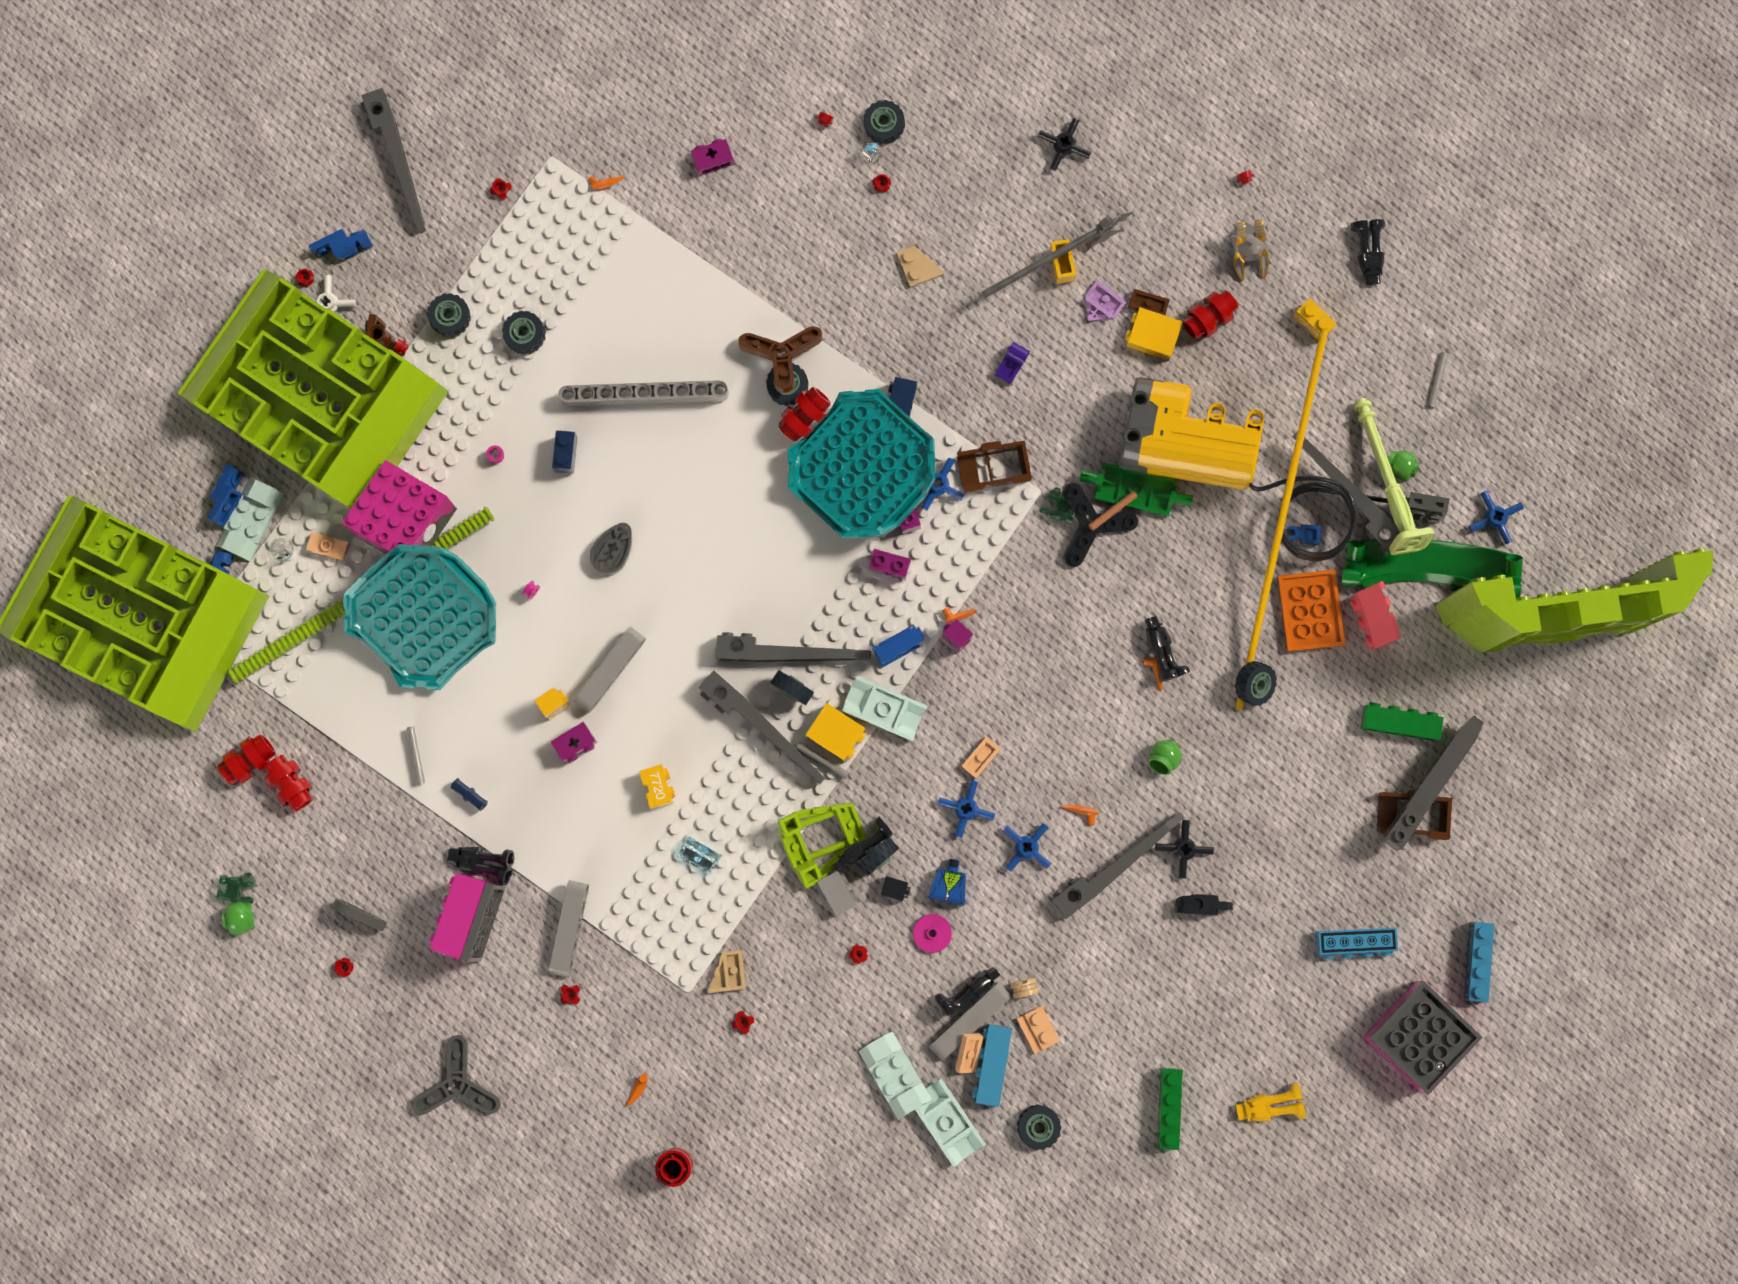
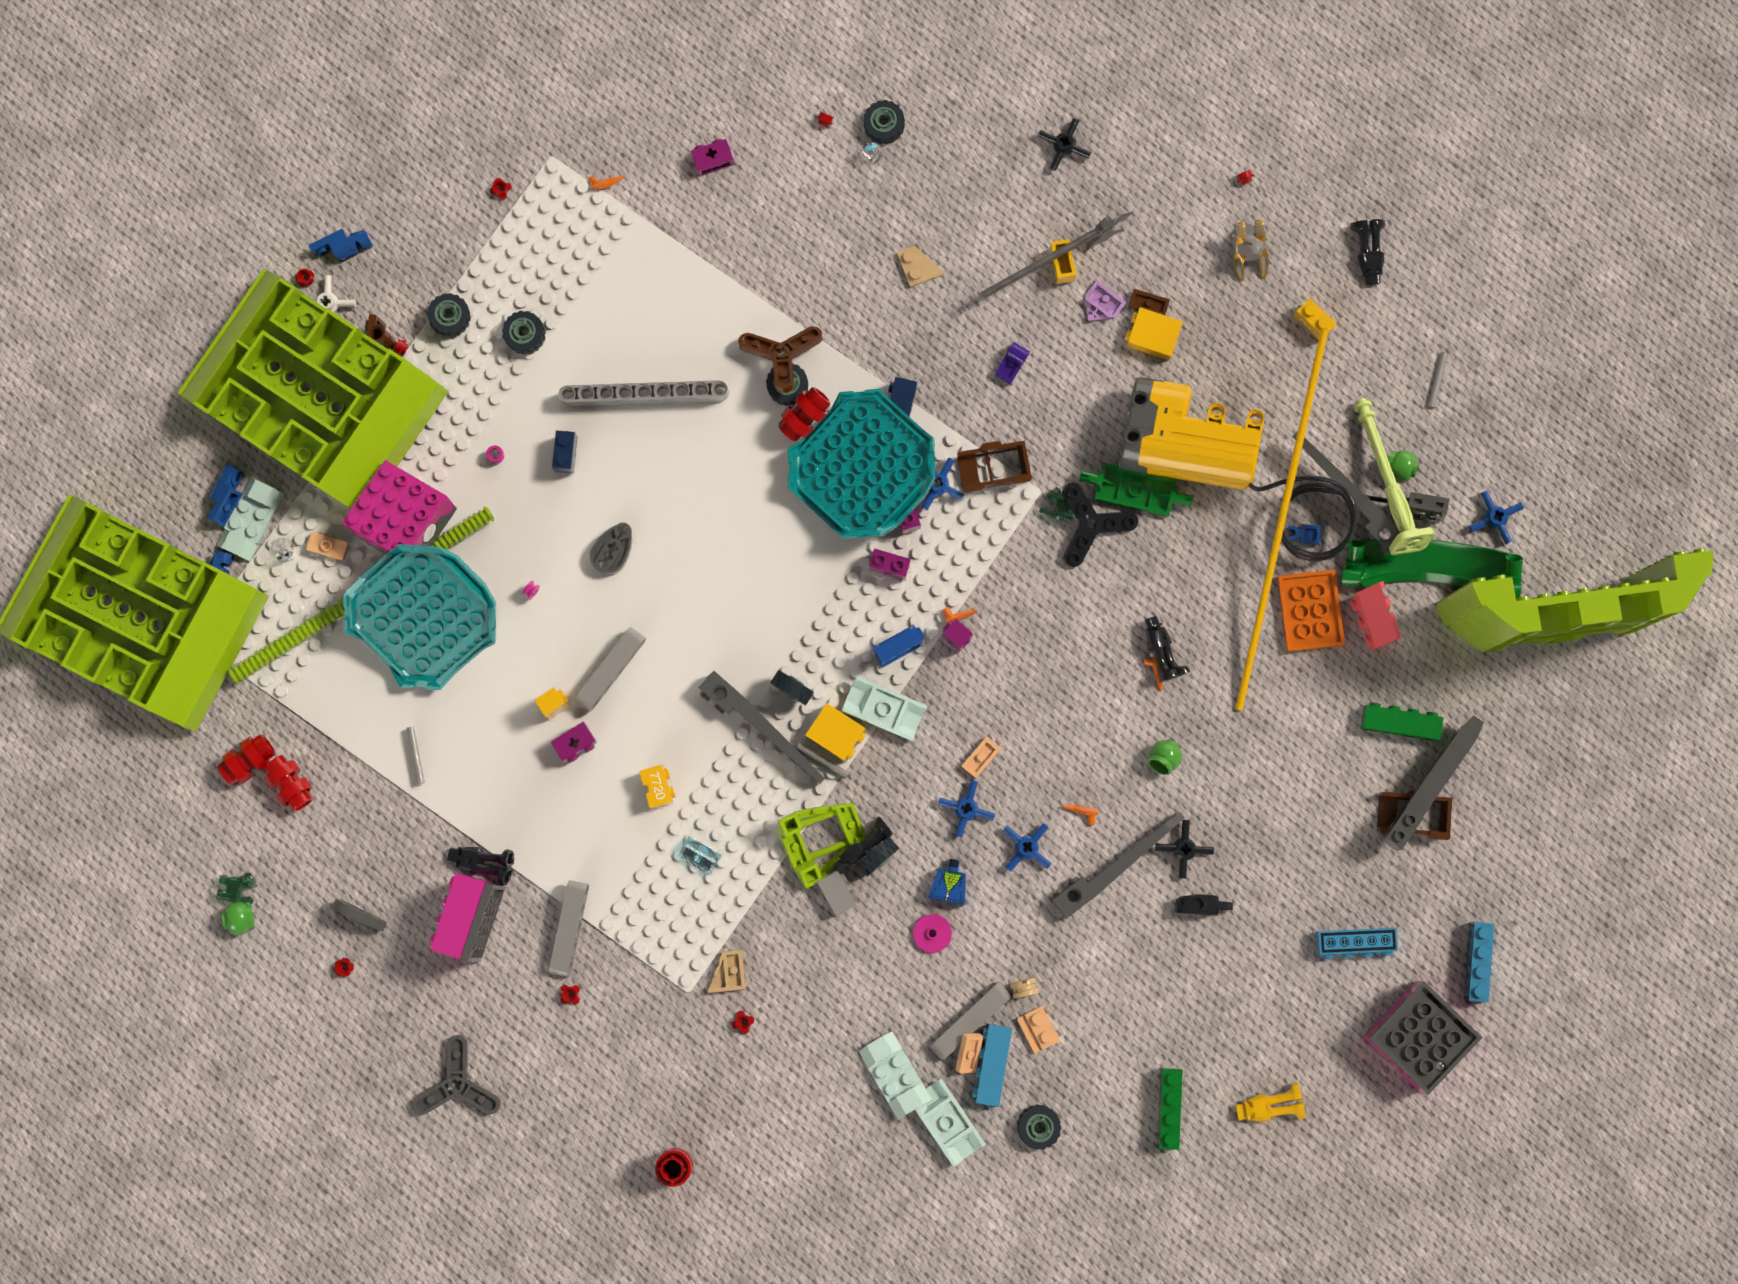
(386, 124): dark grey piece -> none
(469, 794): dark blue pin -> none
(637, 1089): orange bar -> none
(768, 653): dark grey piece -> none
(853, 954): red plate -> none
(881, 178): red plate -> none
(895, 889): black brick -> none
(974, 987): black piece -> none
(1113, 510): nougat bar -> none
(1204, 319): red piece -> none
(1255, 683): black wheel -> none

